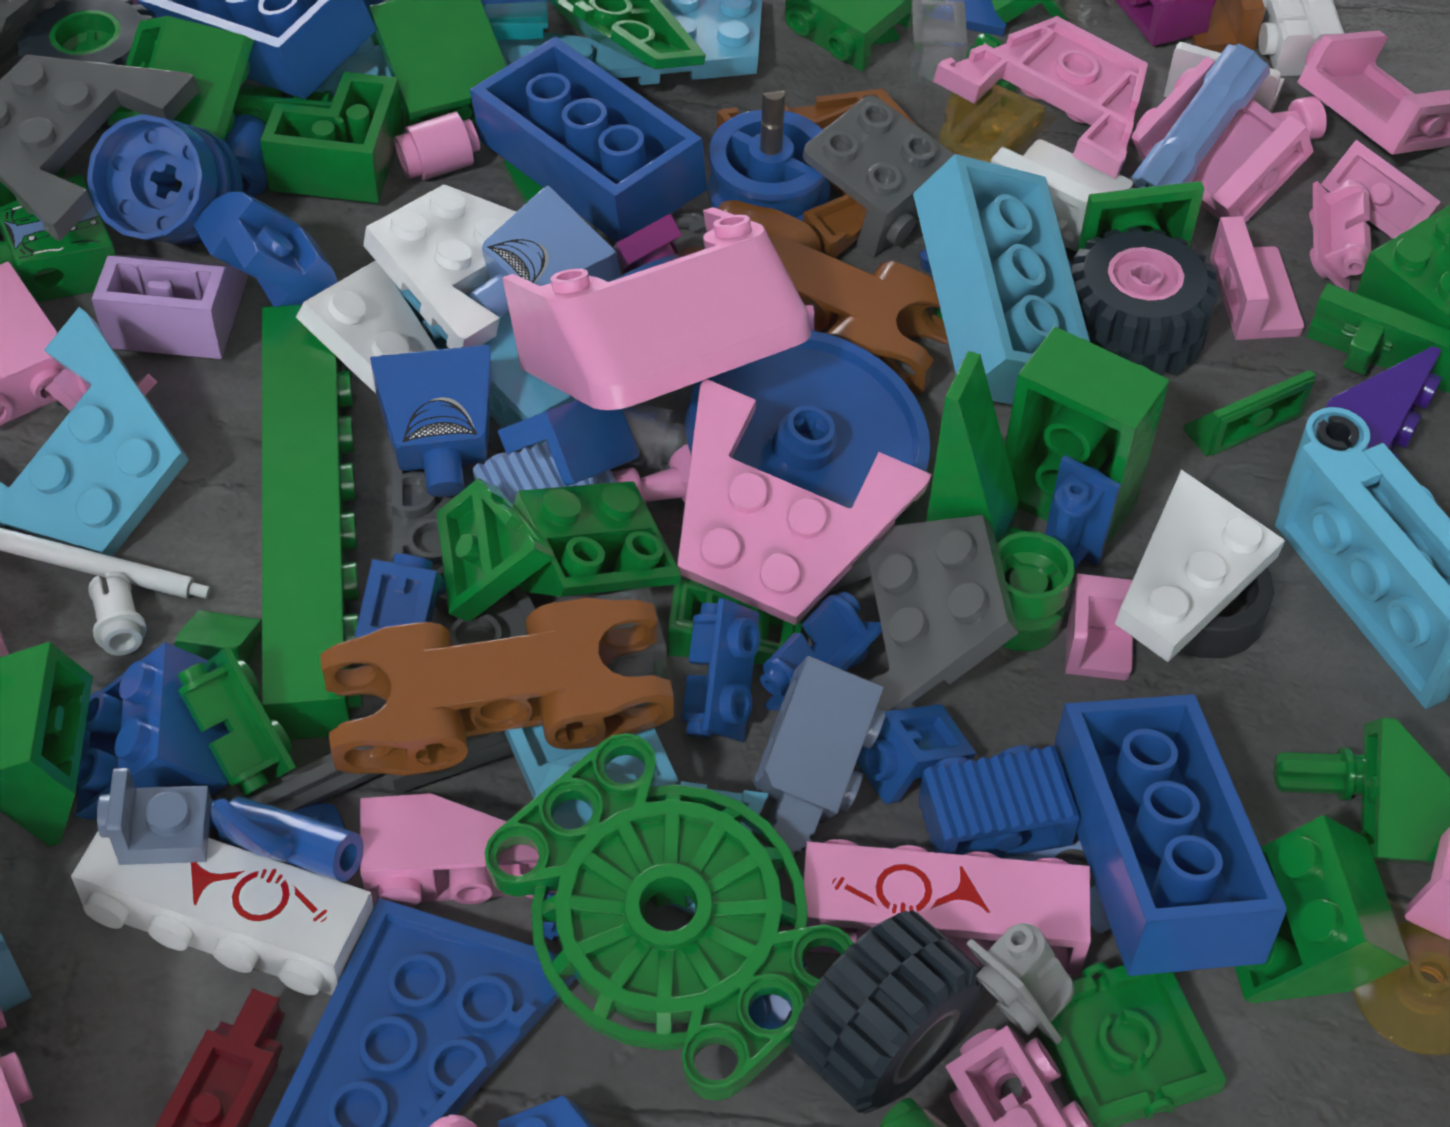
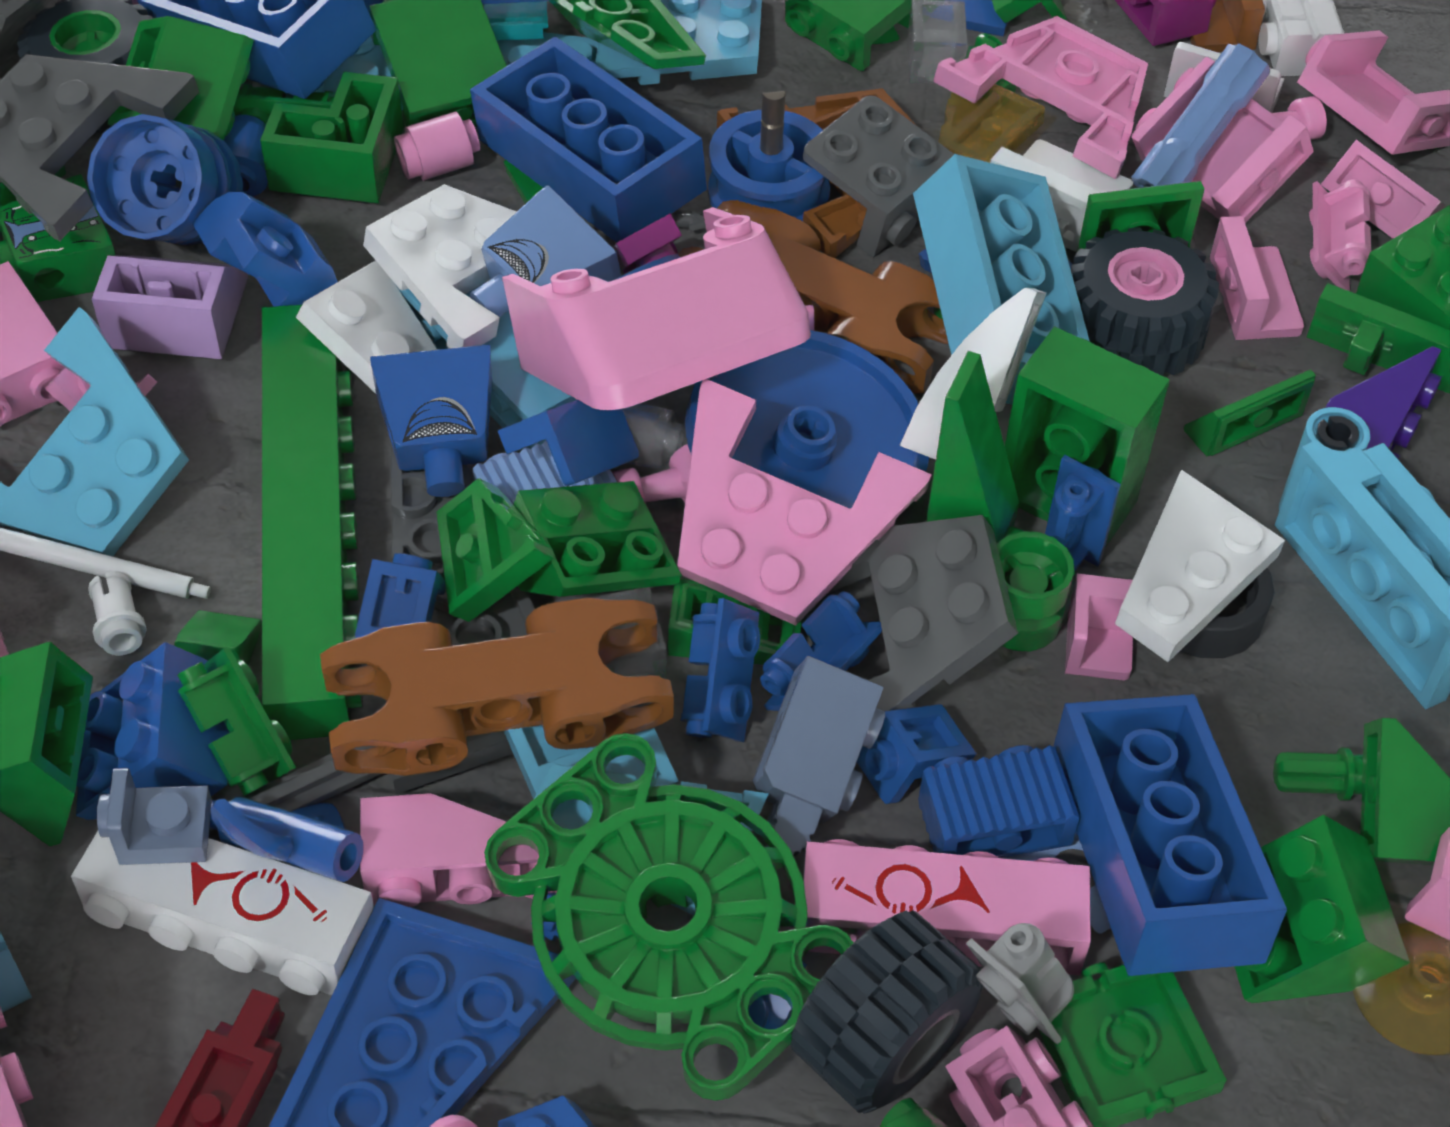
(1001, 343): none -> white slope

